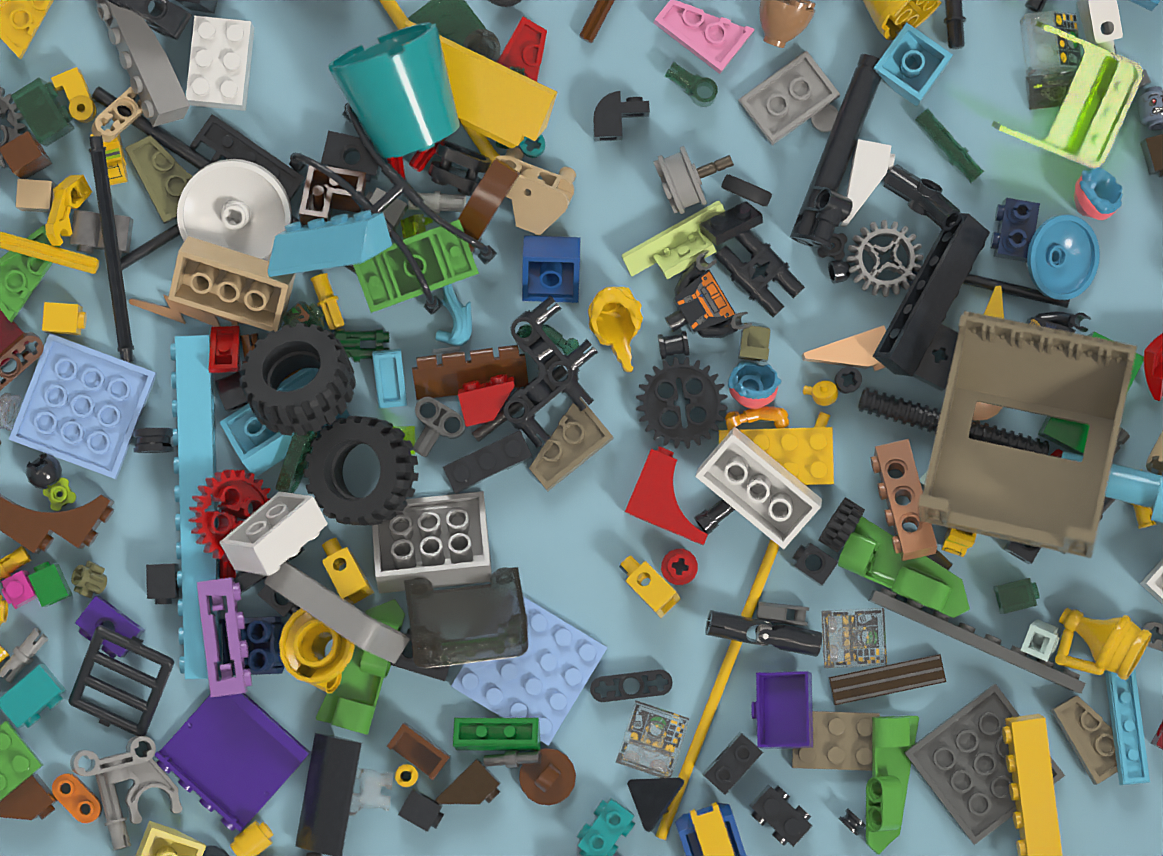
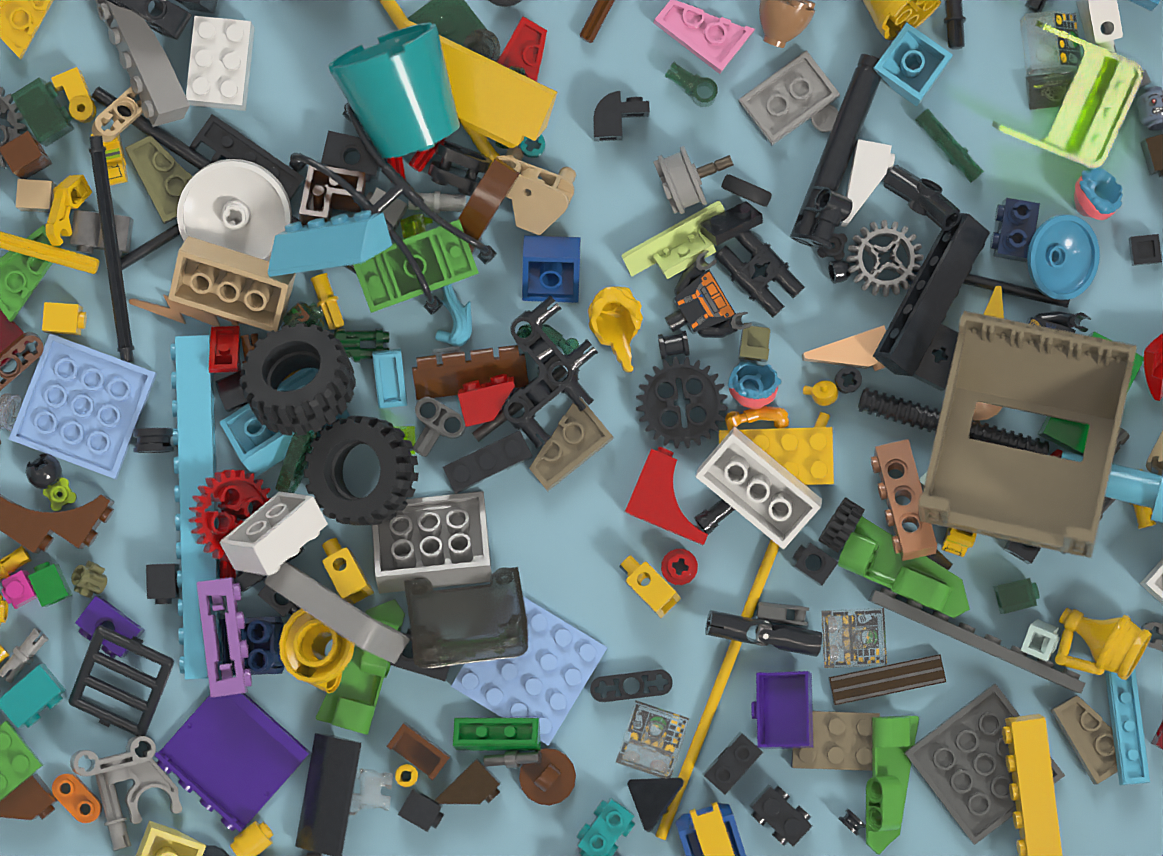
(1145, 250): none -> black plate

